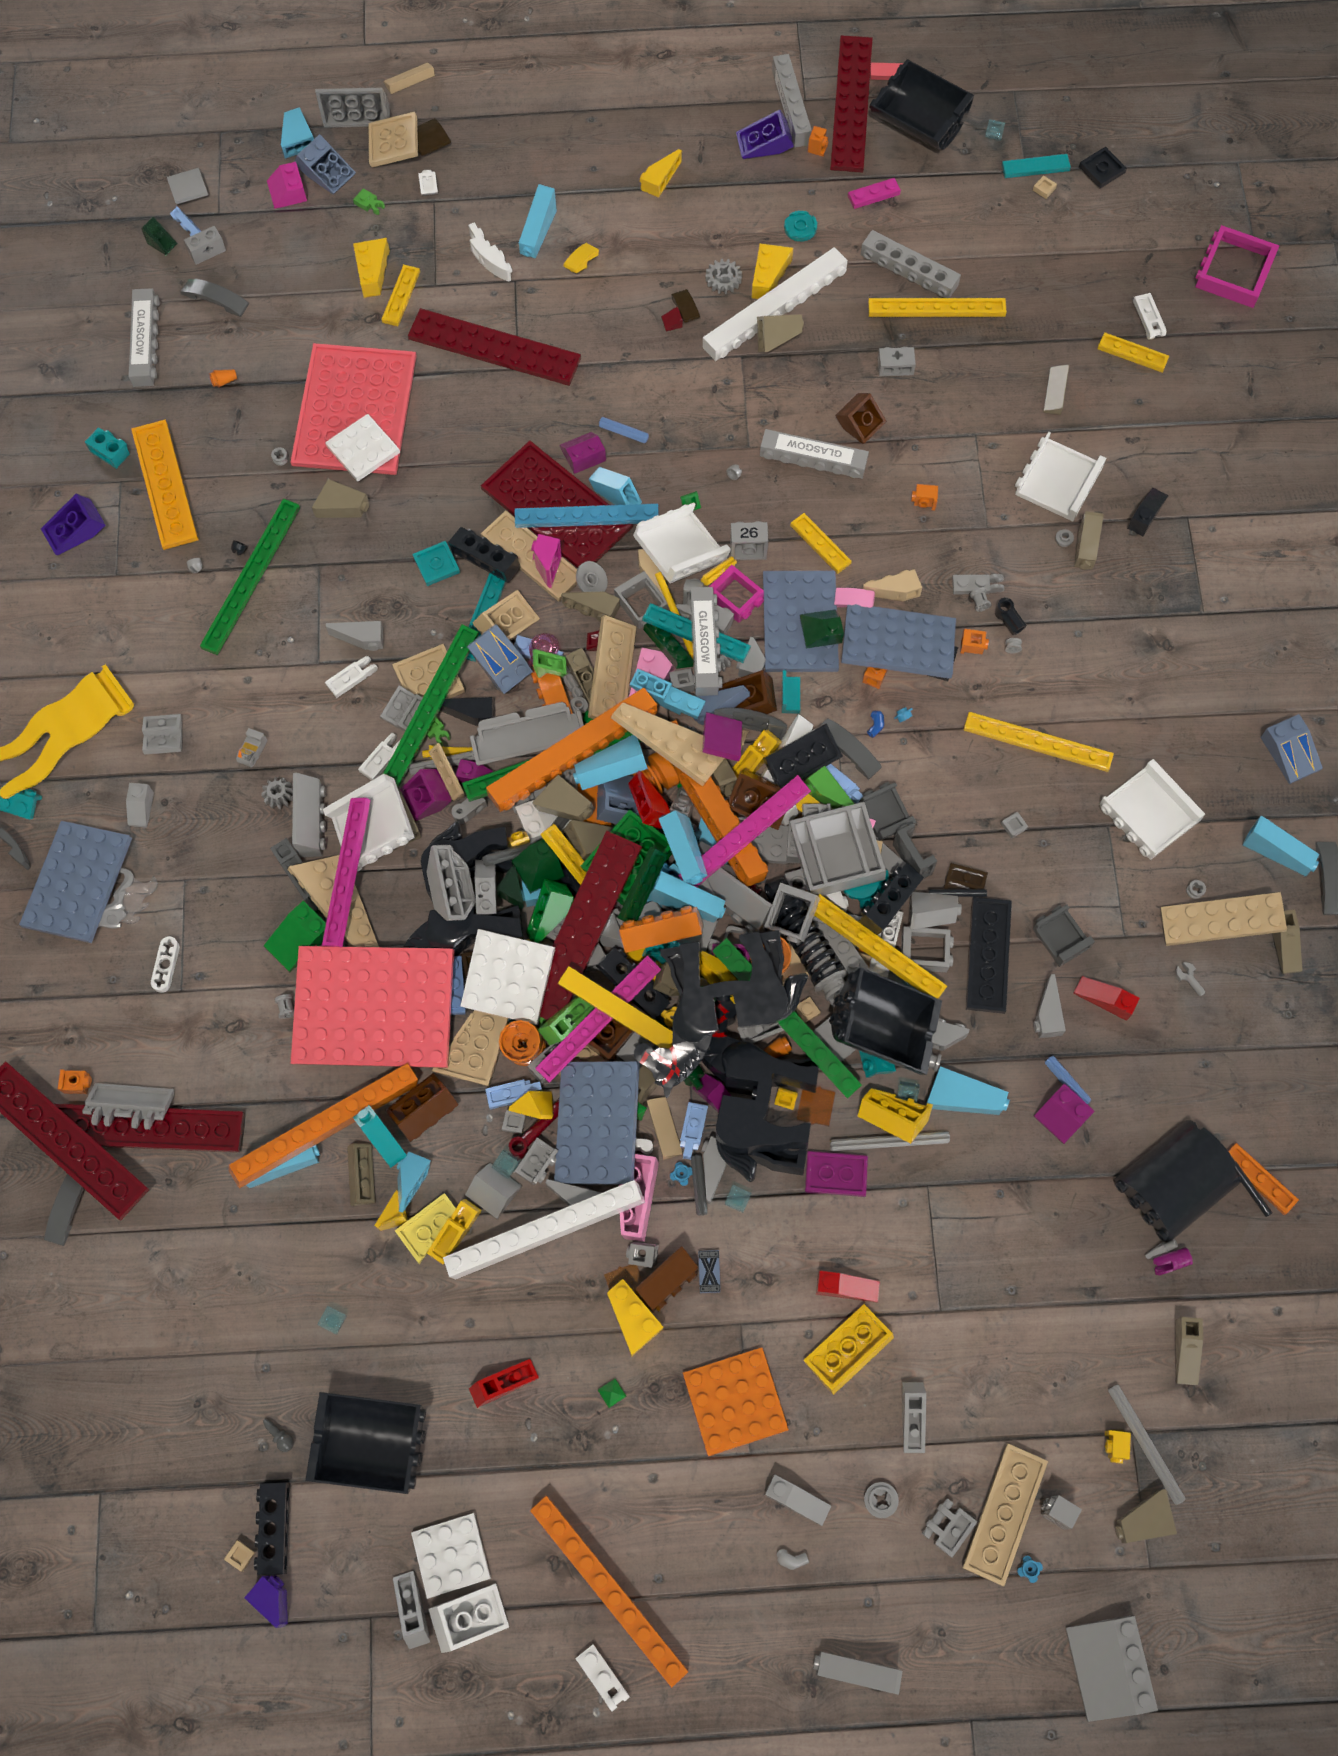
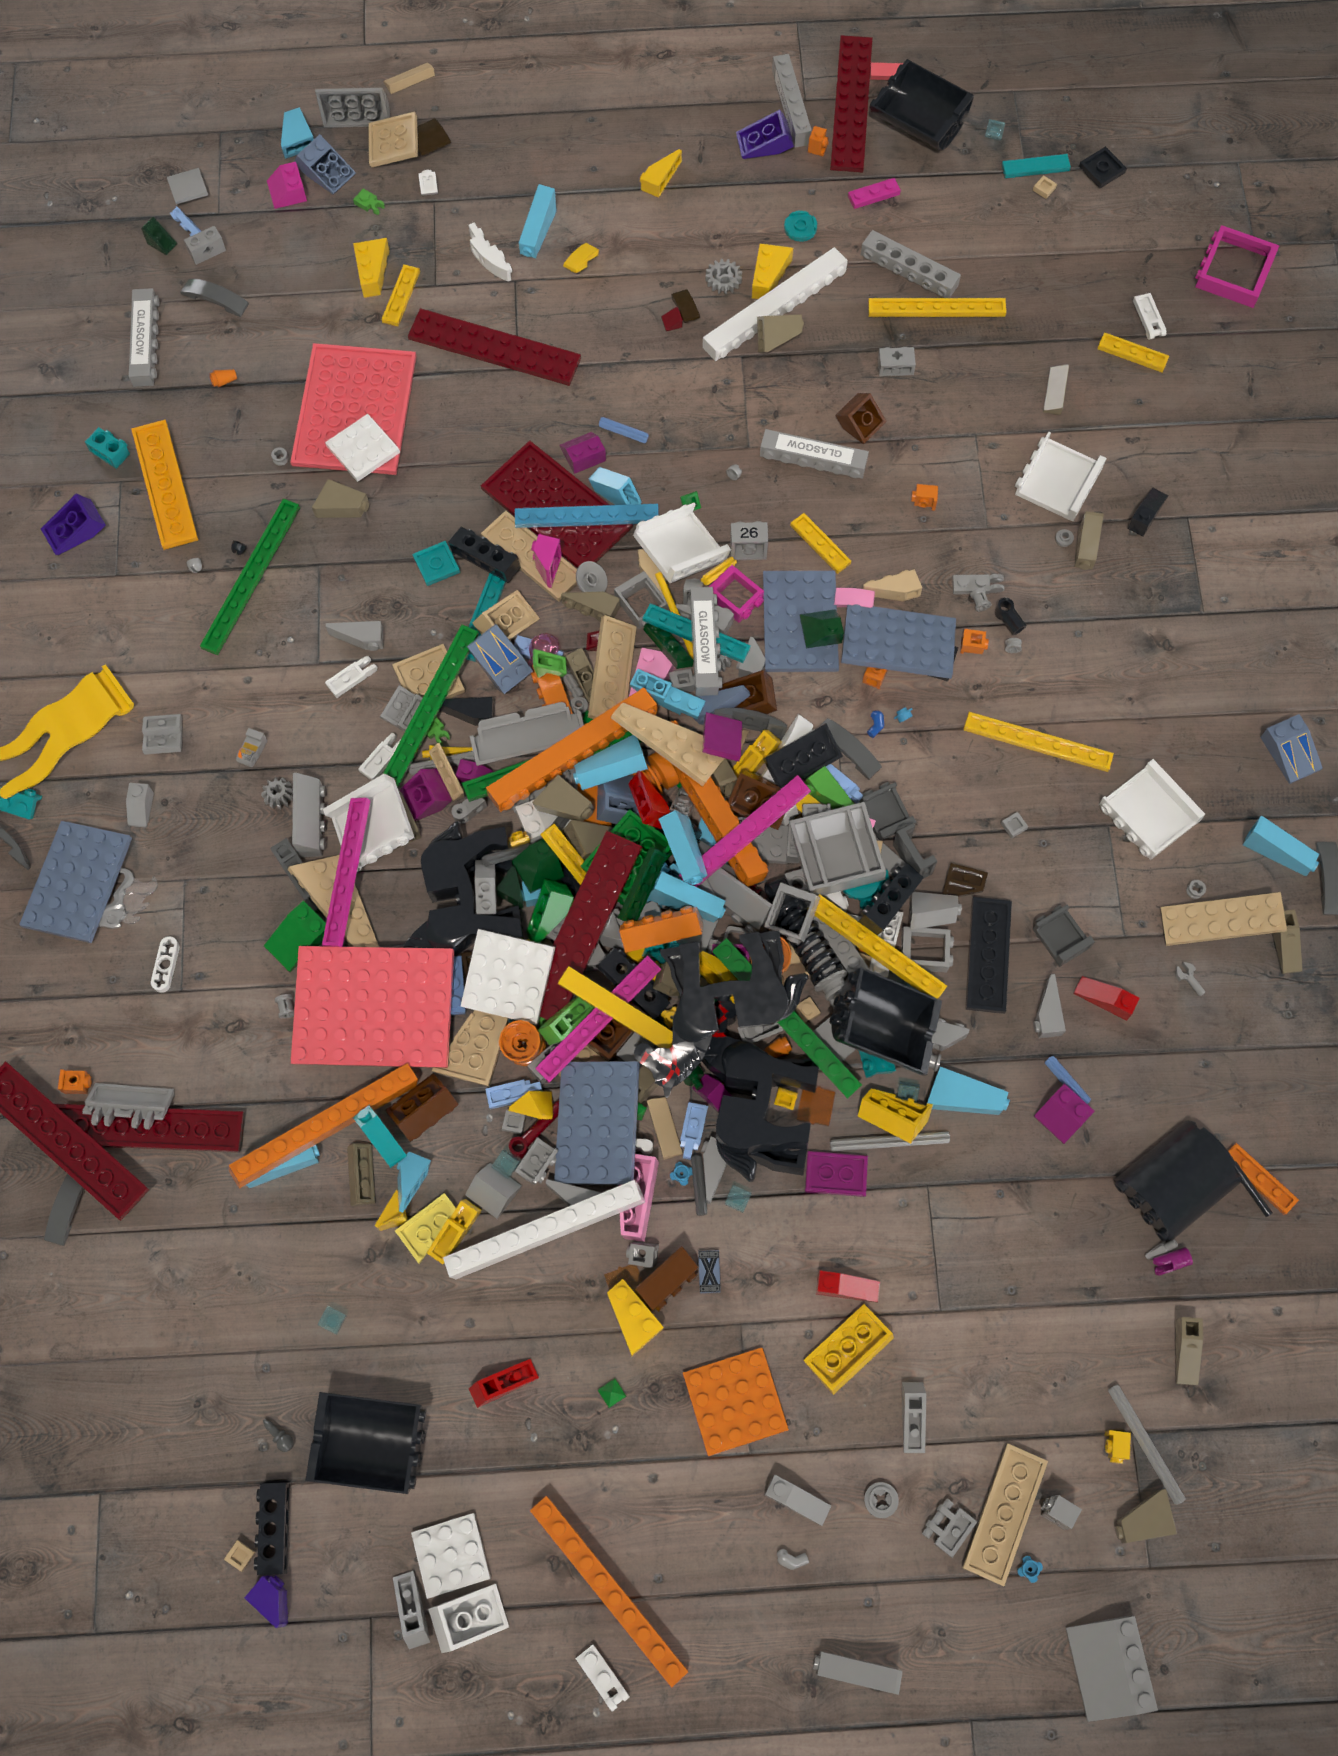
(449, 883): light grey wedge -> none
(790, 694): teal panel -> none
(960, 892): black bar -> none

